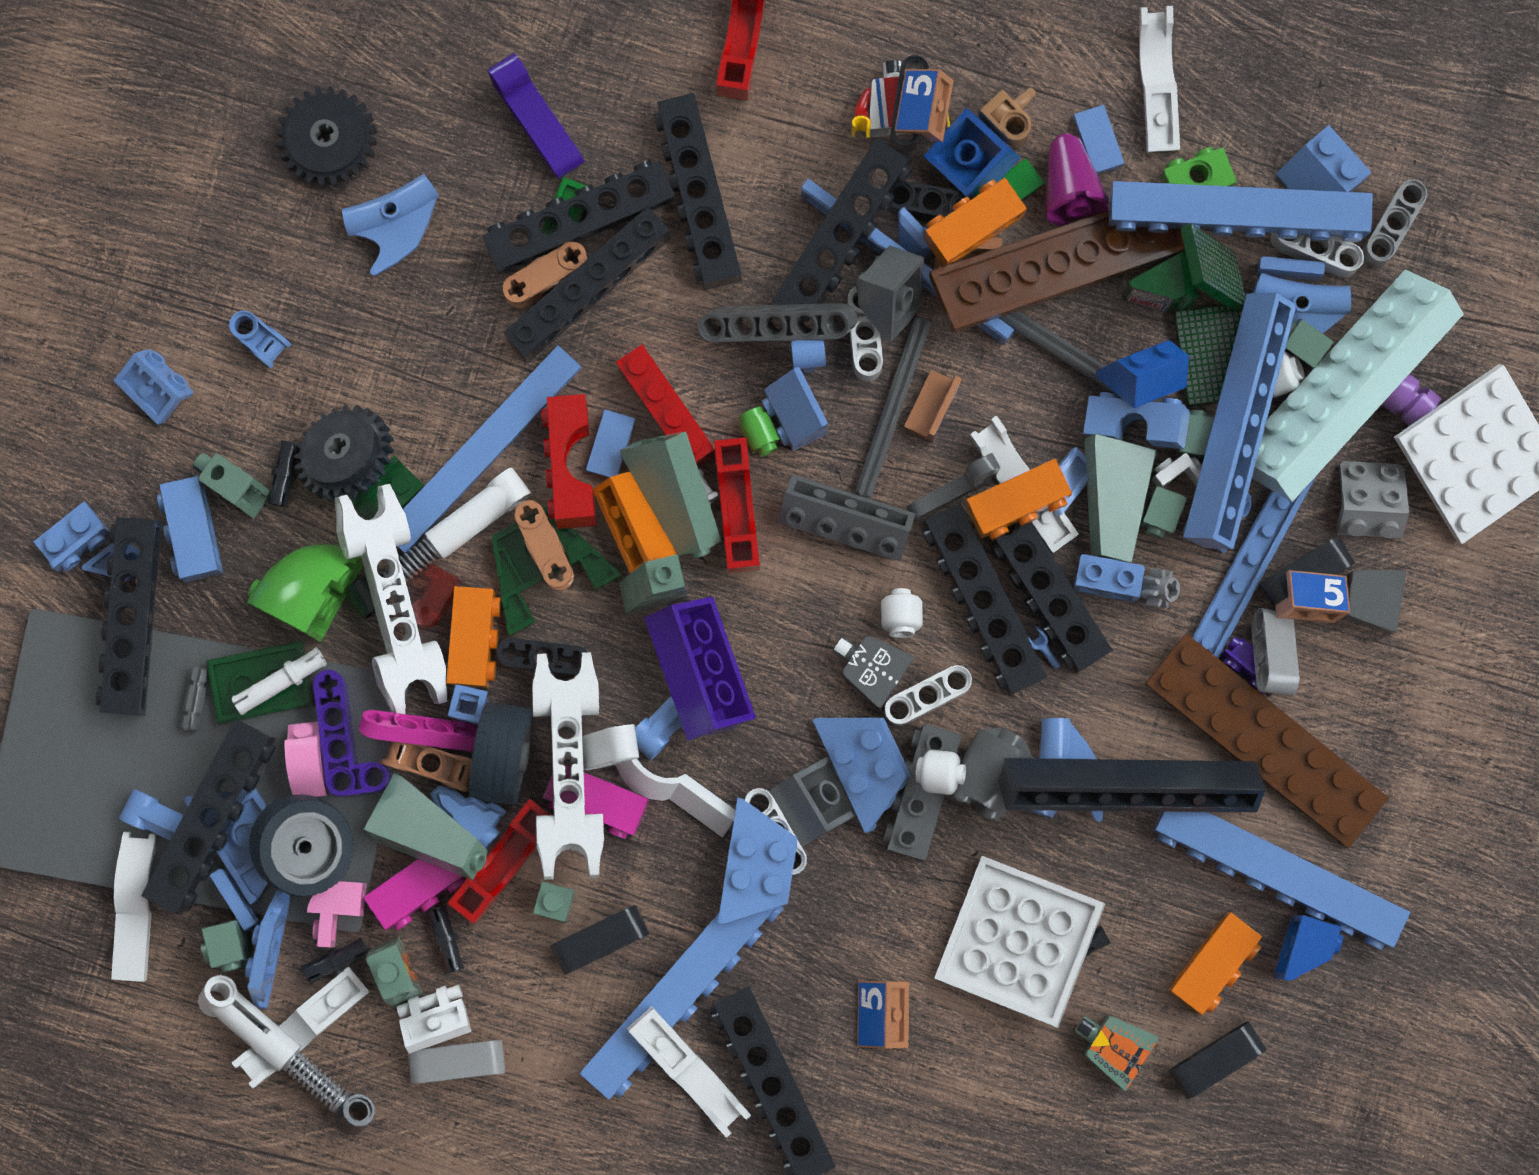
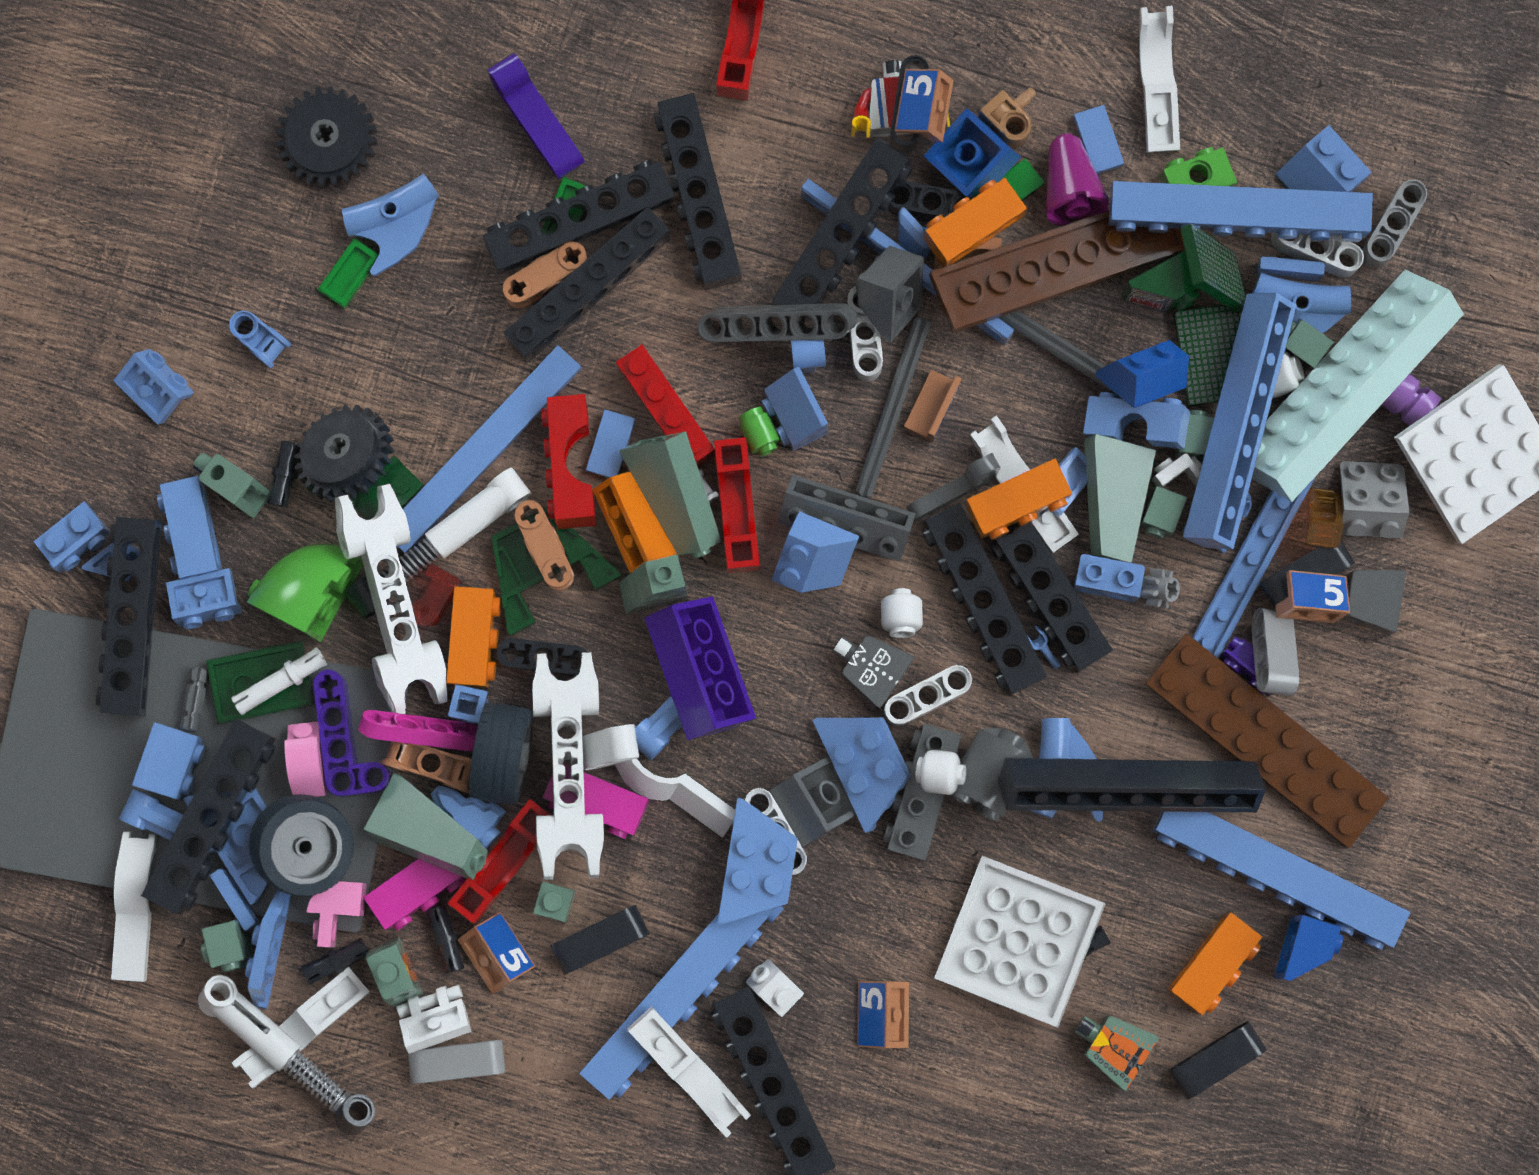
(169, 762): none -> medium blue slope
(203, 599): none -> medium blue bracket
(348, 273): none -> green tile
(496, 952): none -> panel
(774, 987): none -> white bracket
(814, 555): none -> medium blue slope
(1324, 521): none -> clear orange slope

